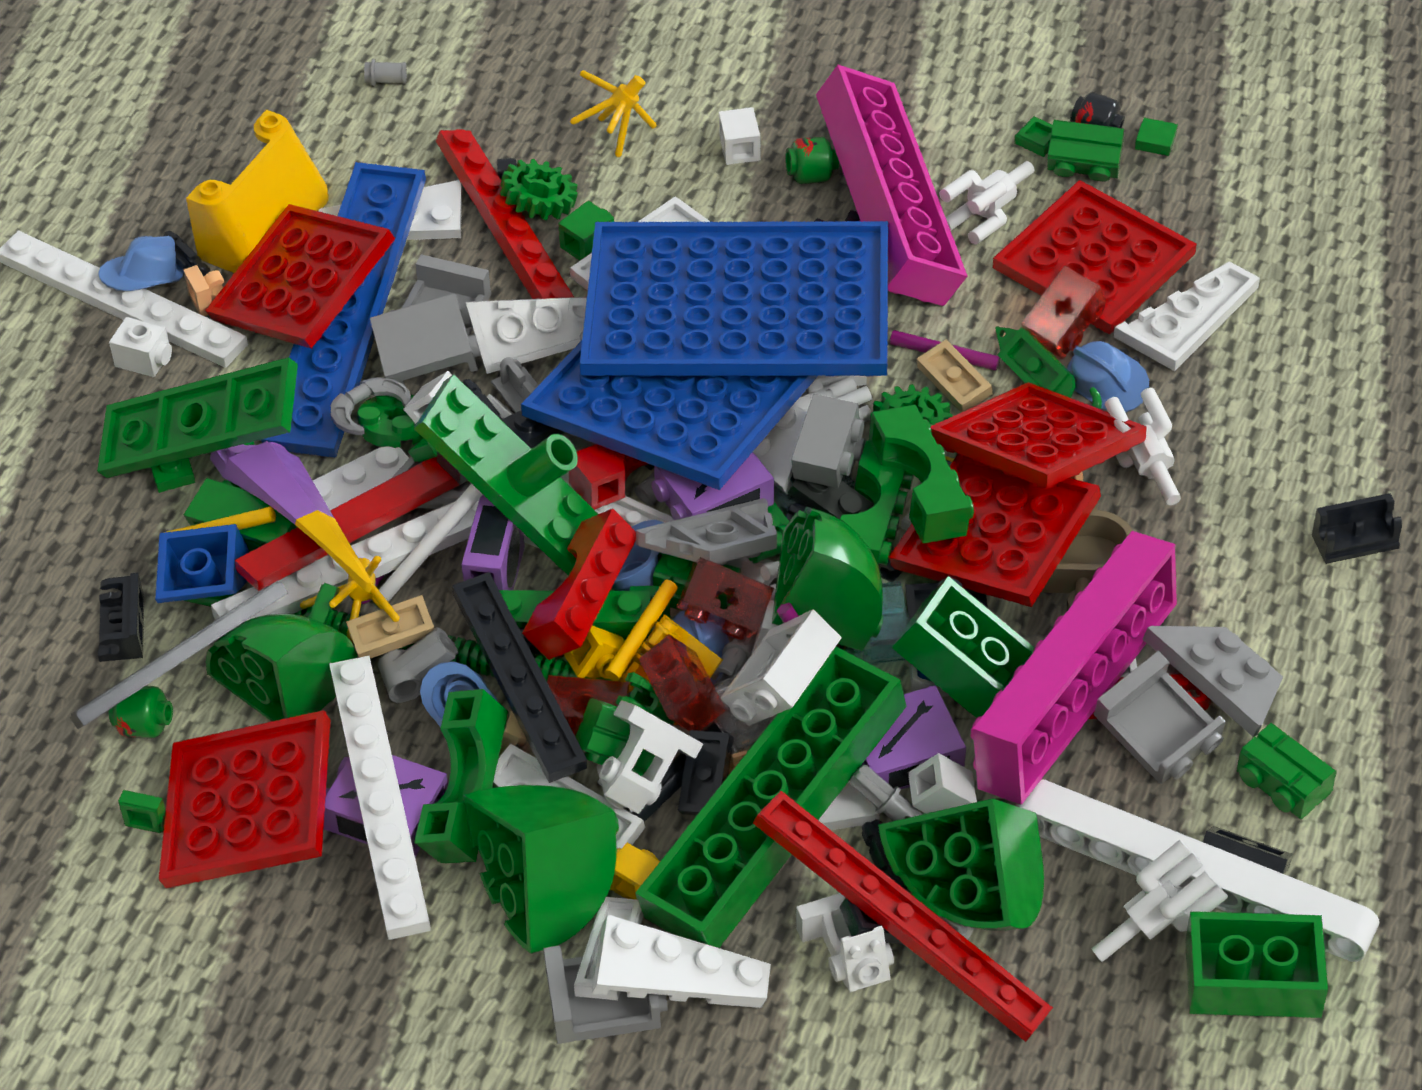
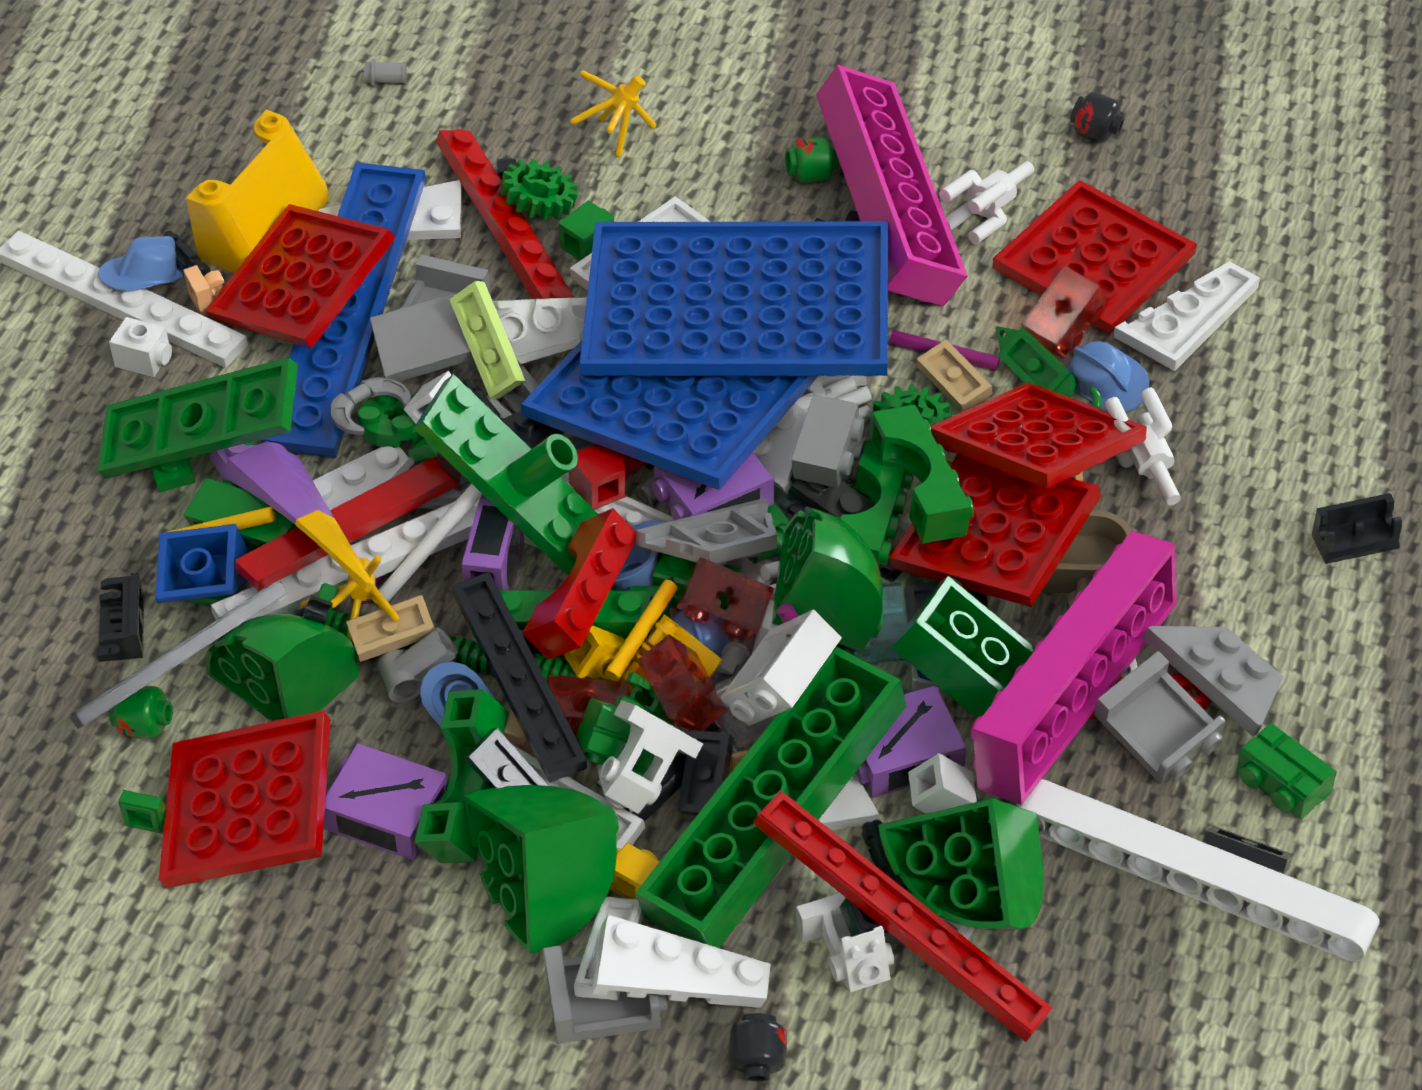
(314, 610): none -> black hand
(379, 799): white plate -> none
(487, 339): none -> yellowish green plate
(501, 763): none -> plate
(739, 136): white brick -> none
(758, 1046): none -> black head
(882, 794): light grey axle -> none
(1035, 136): green tile -> none
(1085, 150): green brick -> none
(1156, 136): green tile -> none
(1161, 901): white plant -> none
(1256, 964): green brick -> none

